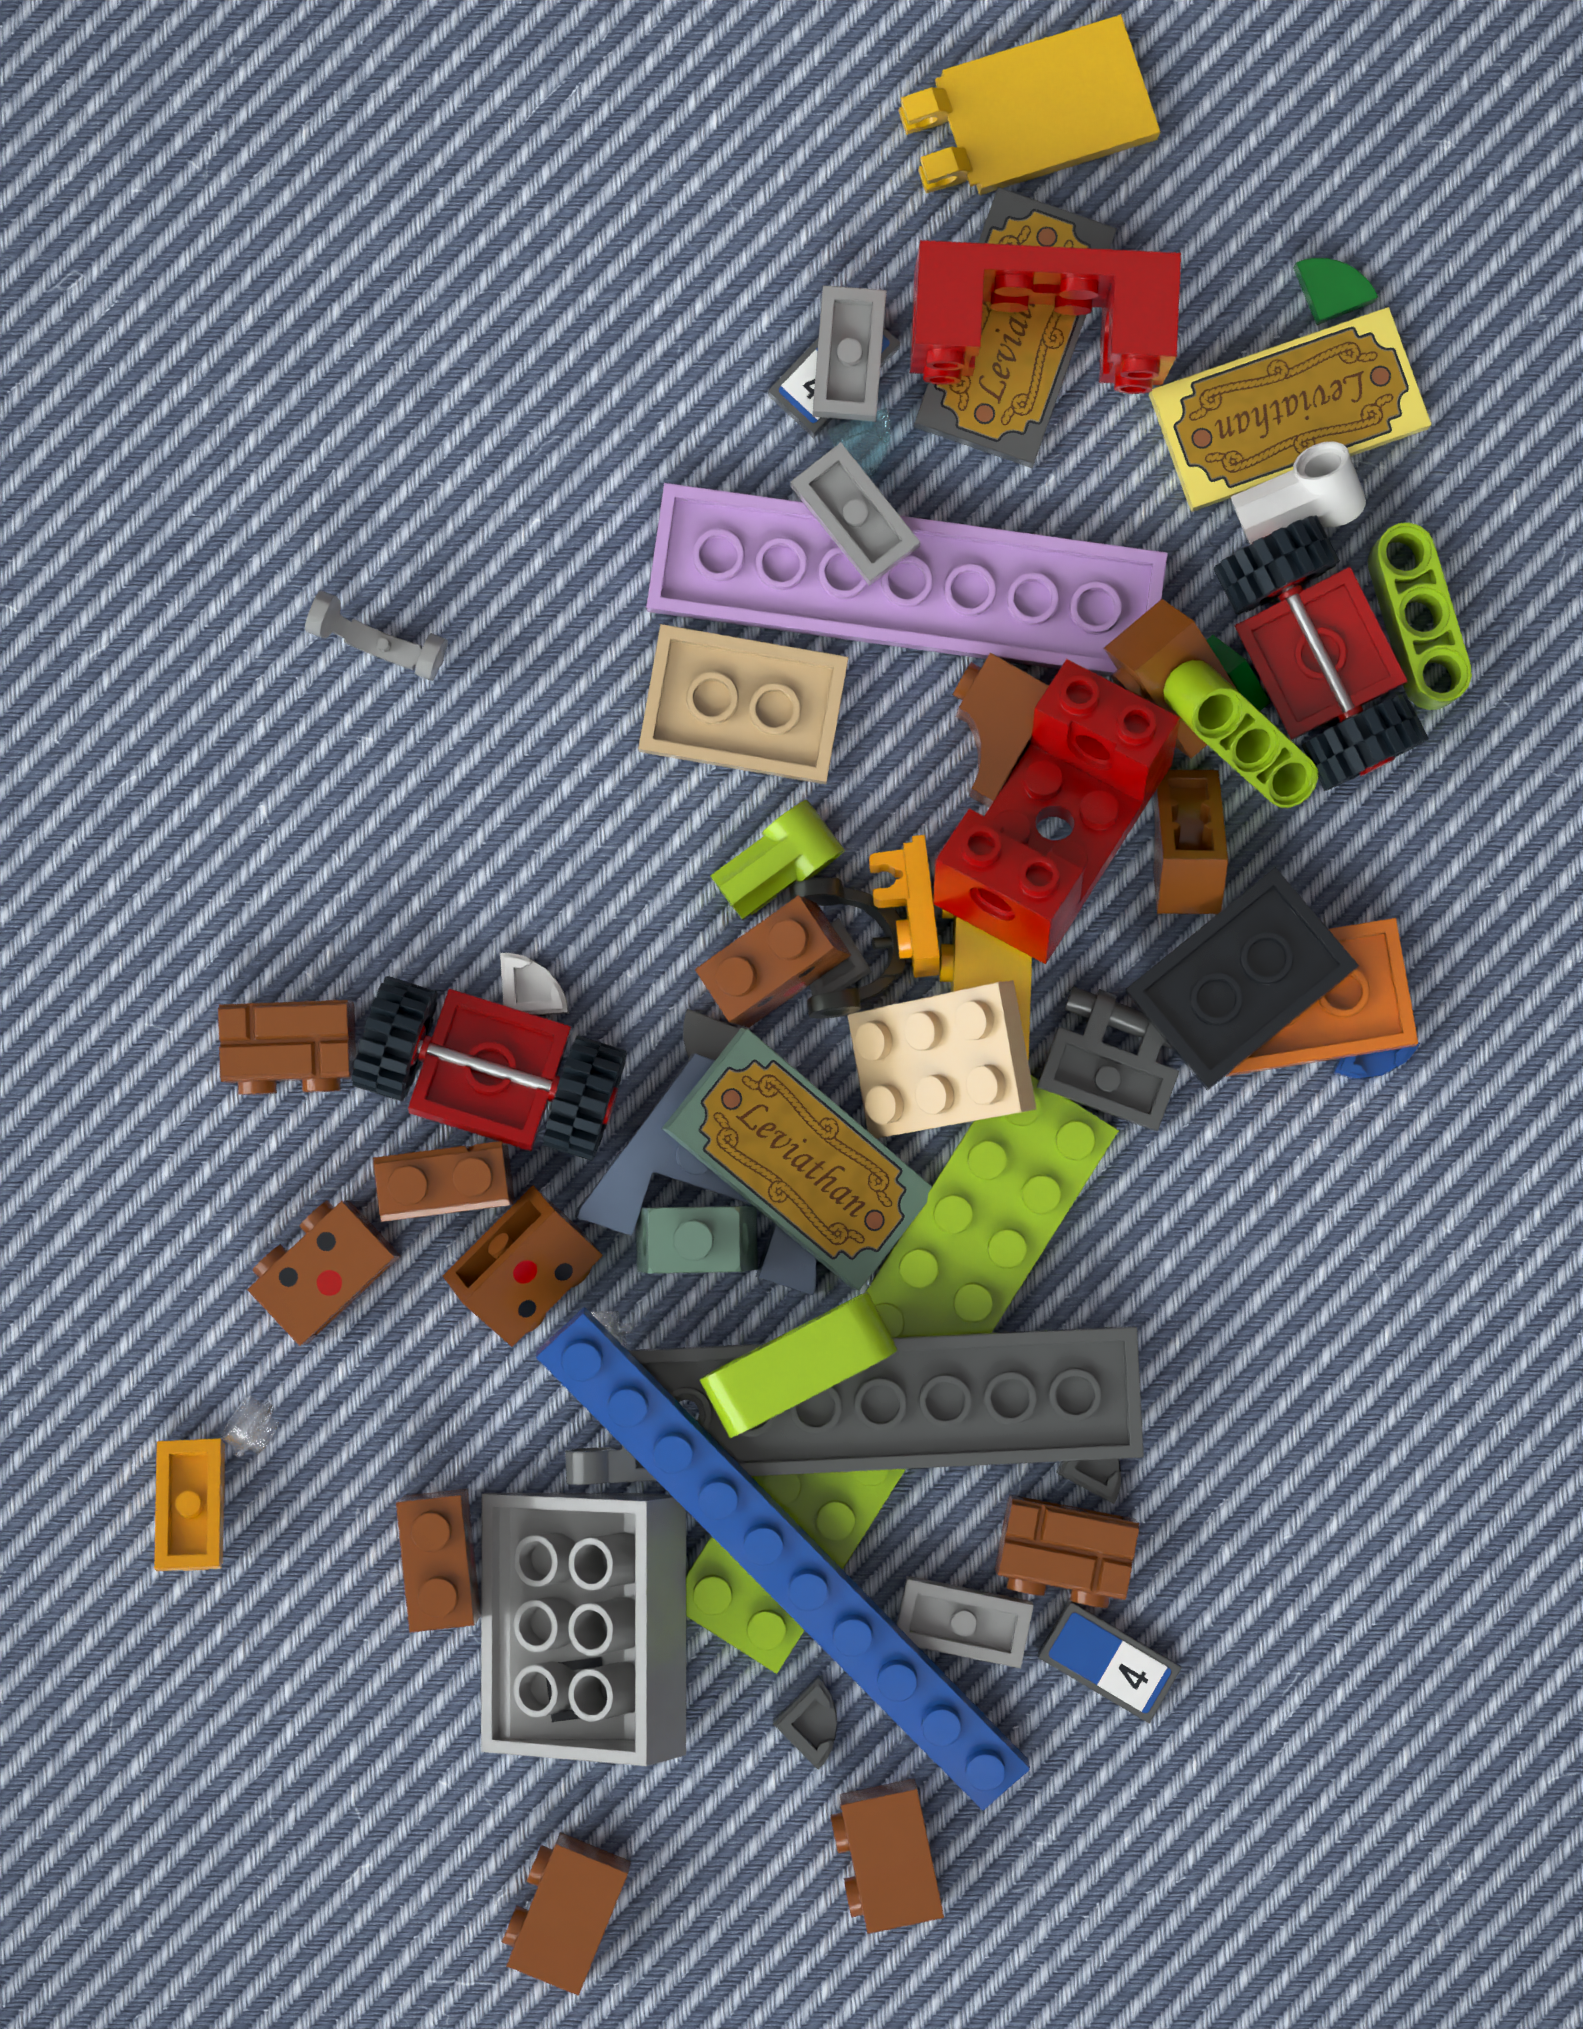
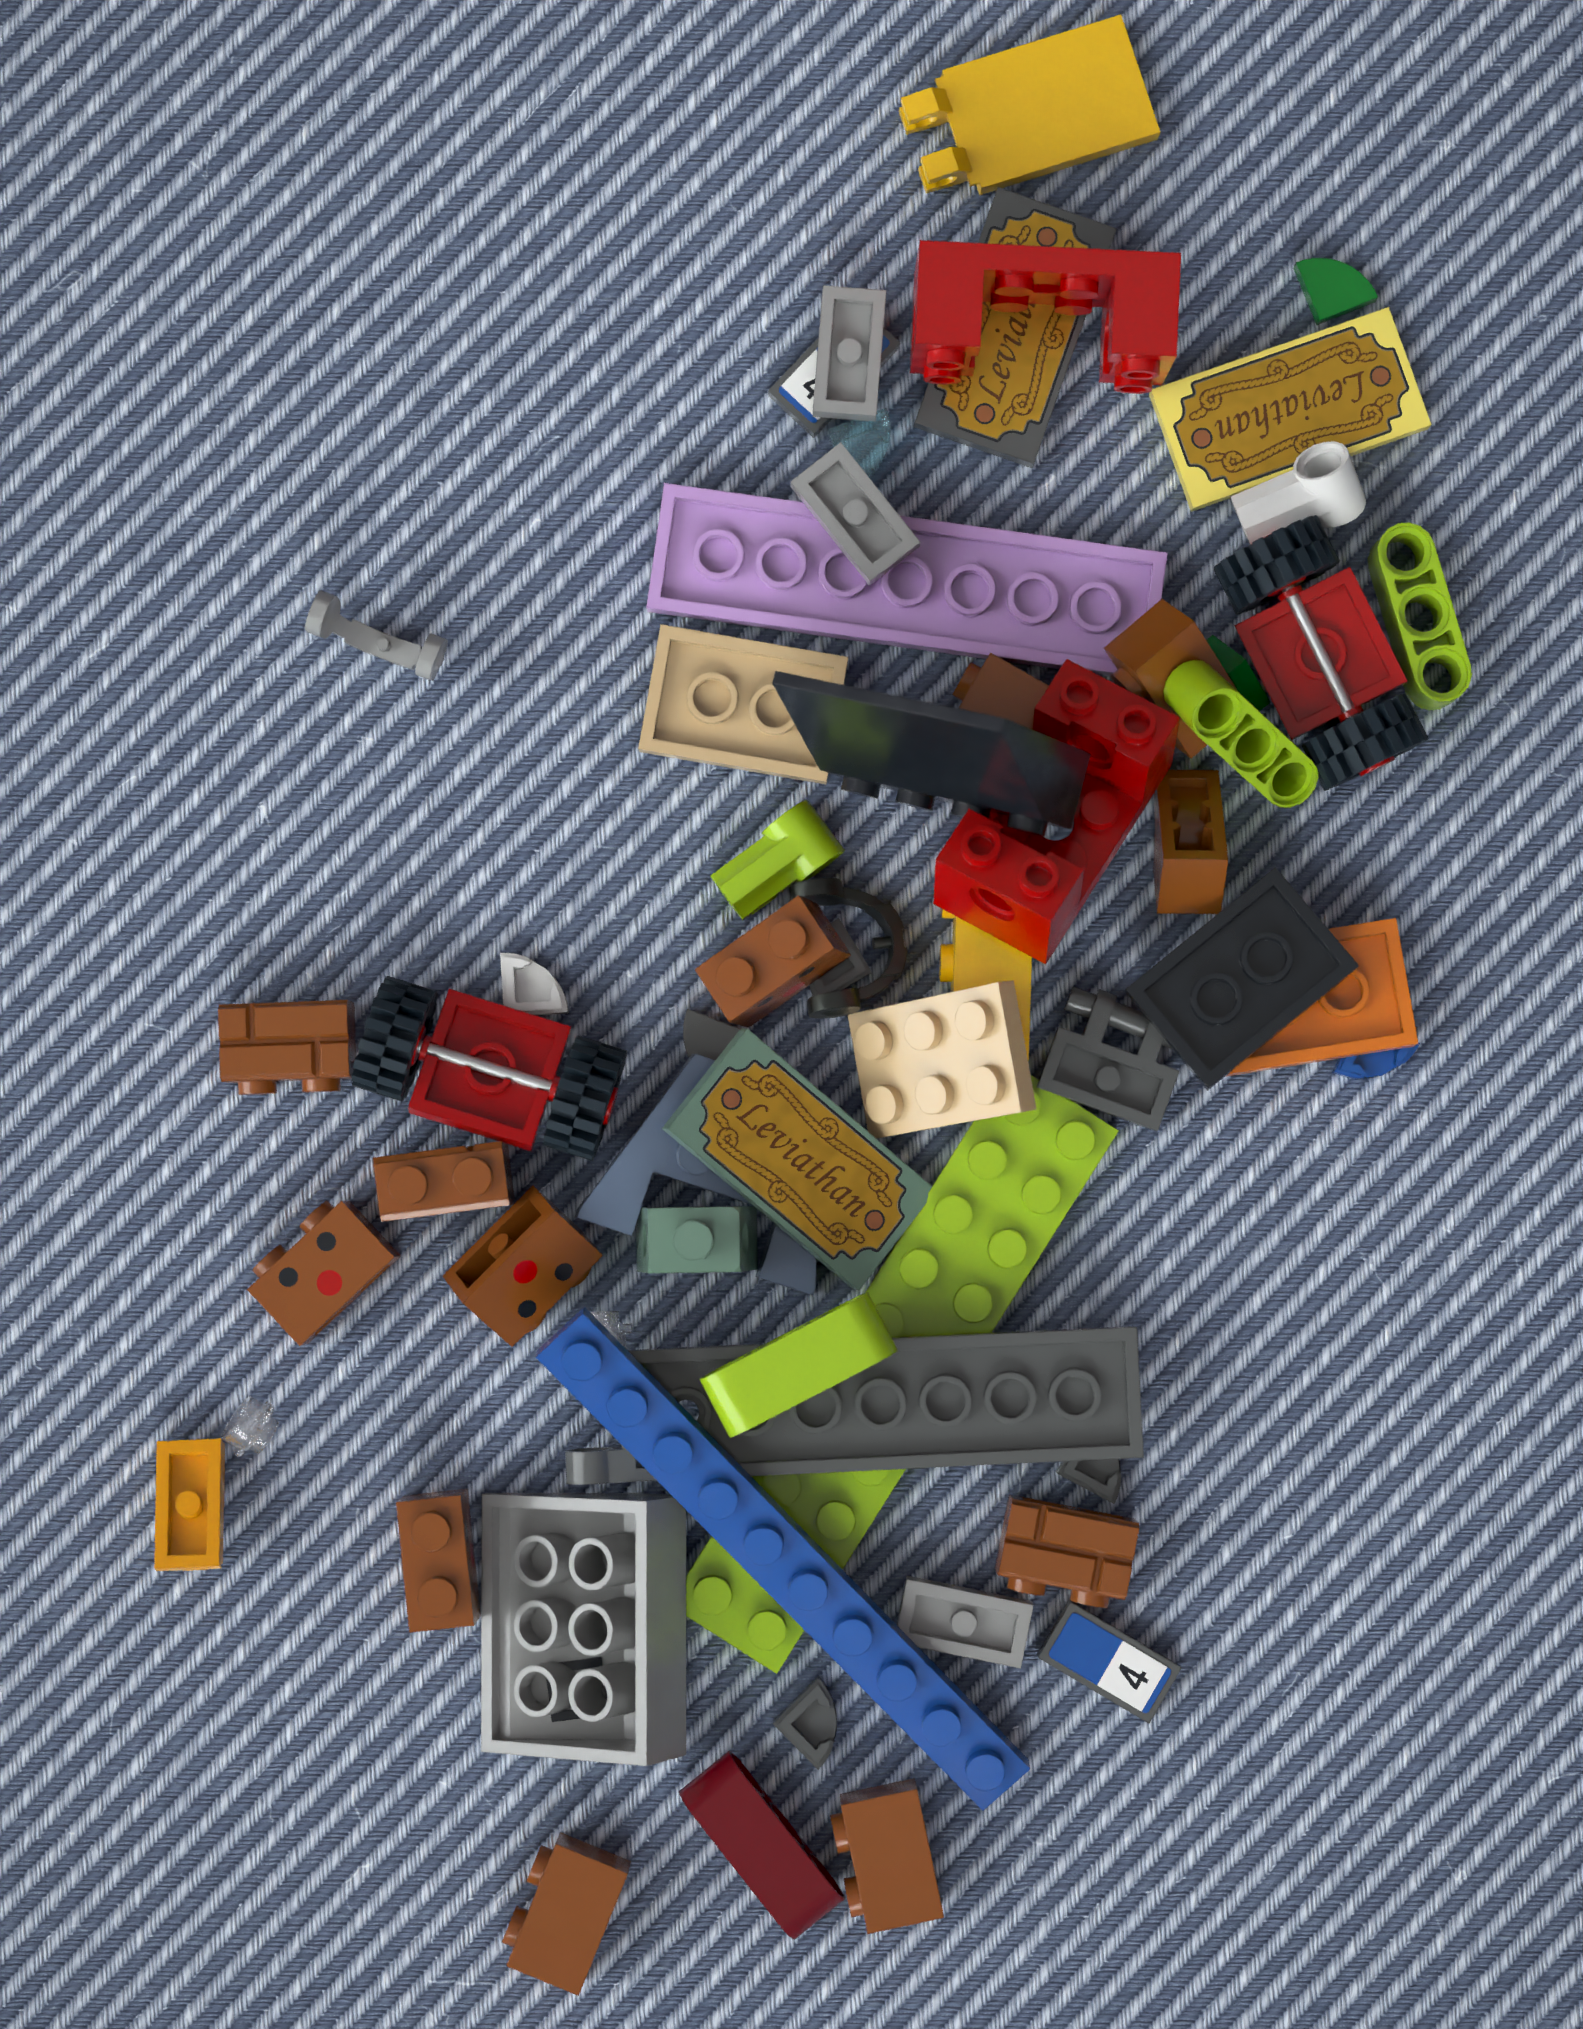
(761, 1845): none -> dark red beam
(918, 932): light orange plate -> none
(936, 754): none -> black slope

